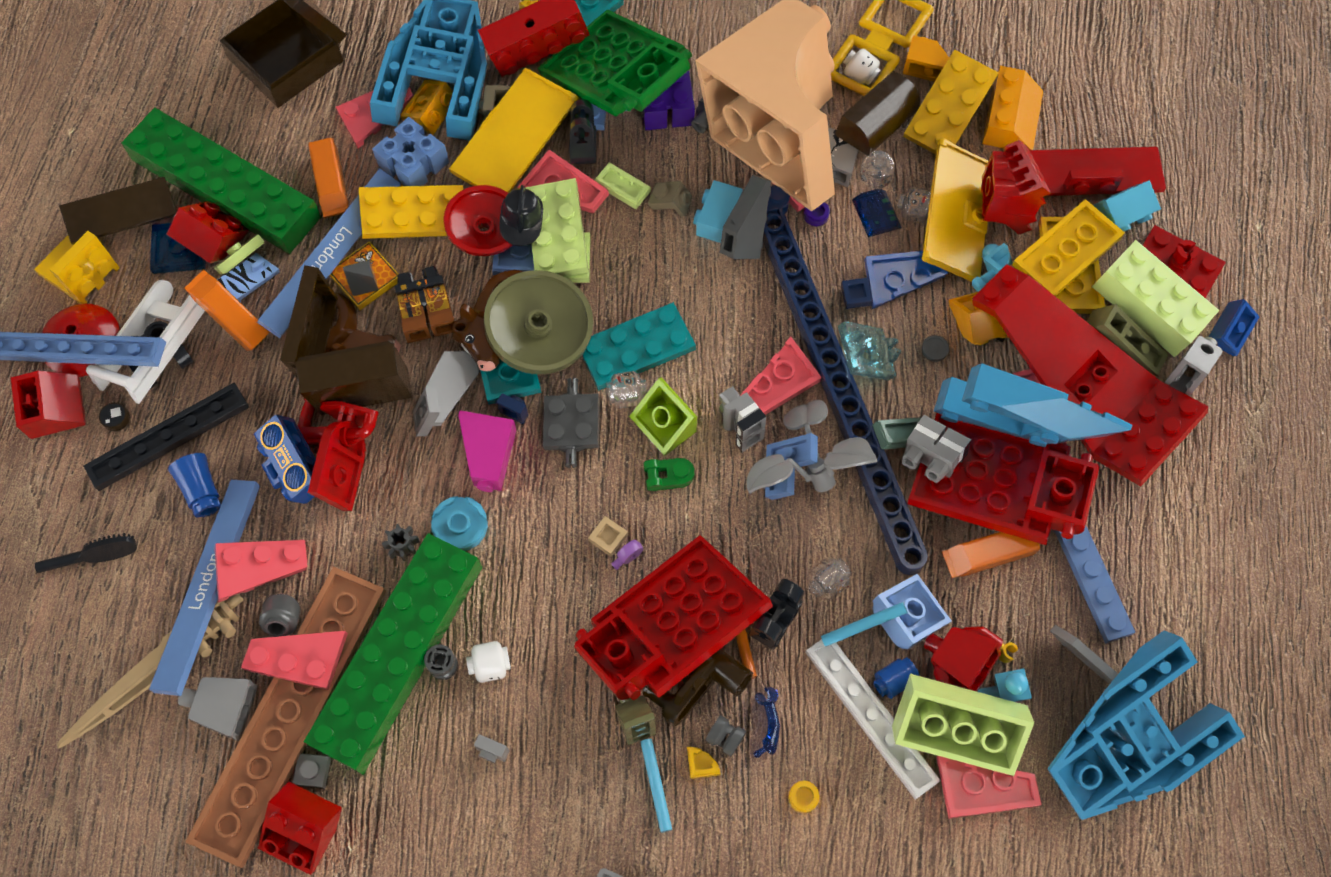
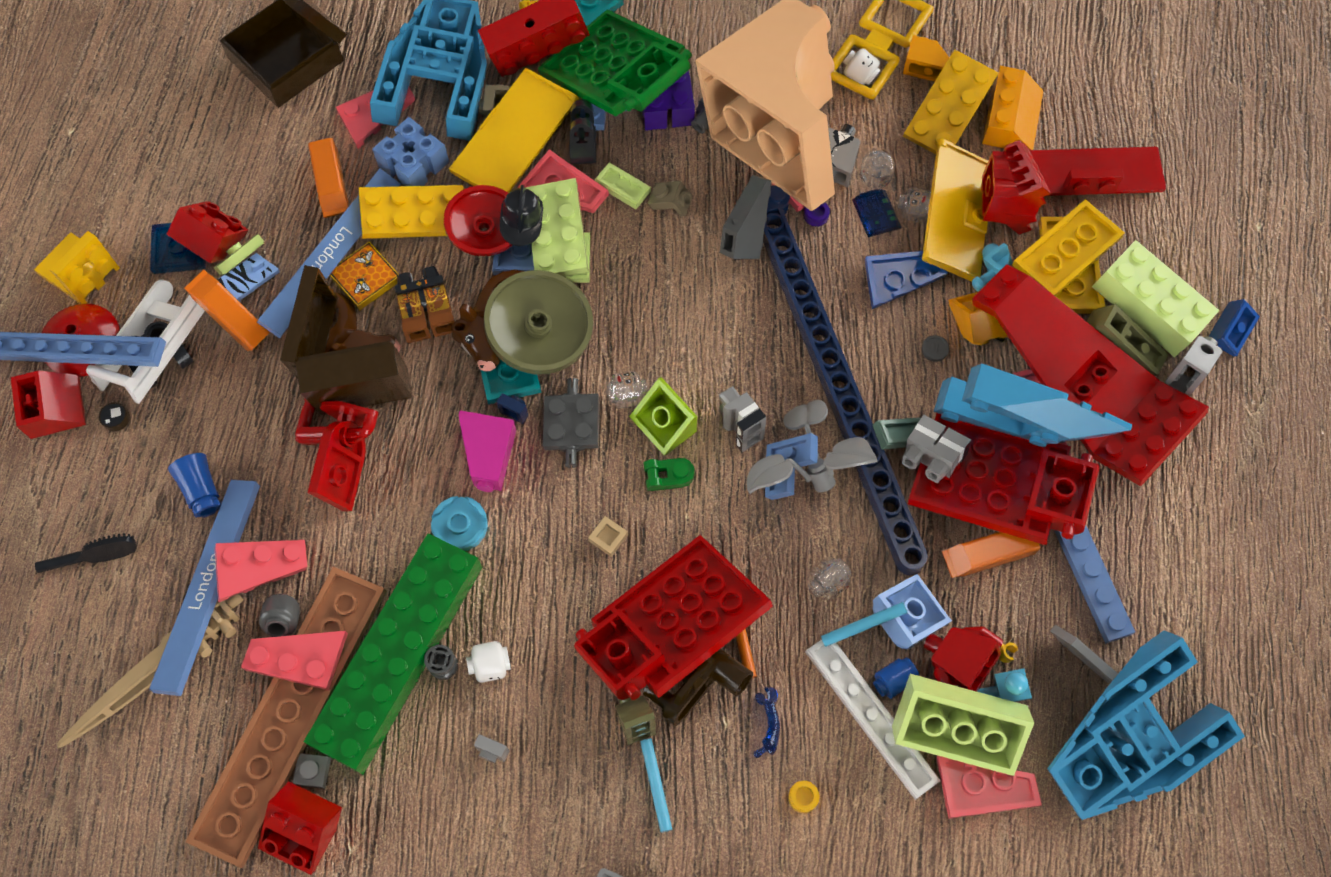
(119, 210): dark brown brick -> none
(165, 436): black plate -> none
(220, 704): light grey torso -> none
(223, 178): green brick -> none
(289, 458): blue piece -> none
(361, 278): dark grey slope -> none
(402, 535): dark grey gear -> none
(429, 105): light orange bracket -> none
(444, 390): light grey piece -> none
(627, 553): medium lavender piece -> none
(638, 344): teal plate -> none
(701, 763): yellow tile -> none
(717, 207): medium azure brick -> none
(719, 732): dark grey wheel -> none
(774, 623): black piece -> none
(783, 378): coral wing -> none
(856, 293): dark blue plate -> none
(863, 338): clear light blue piece -> none
(879, 113): dark brown brick -> none
(1130, 205): medium azure brick -> none
(1185, 259): red plate -> none

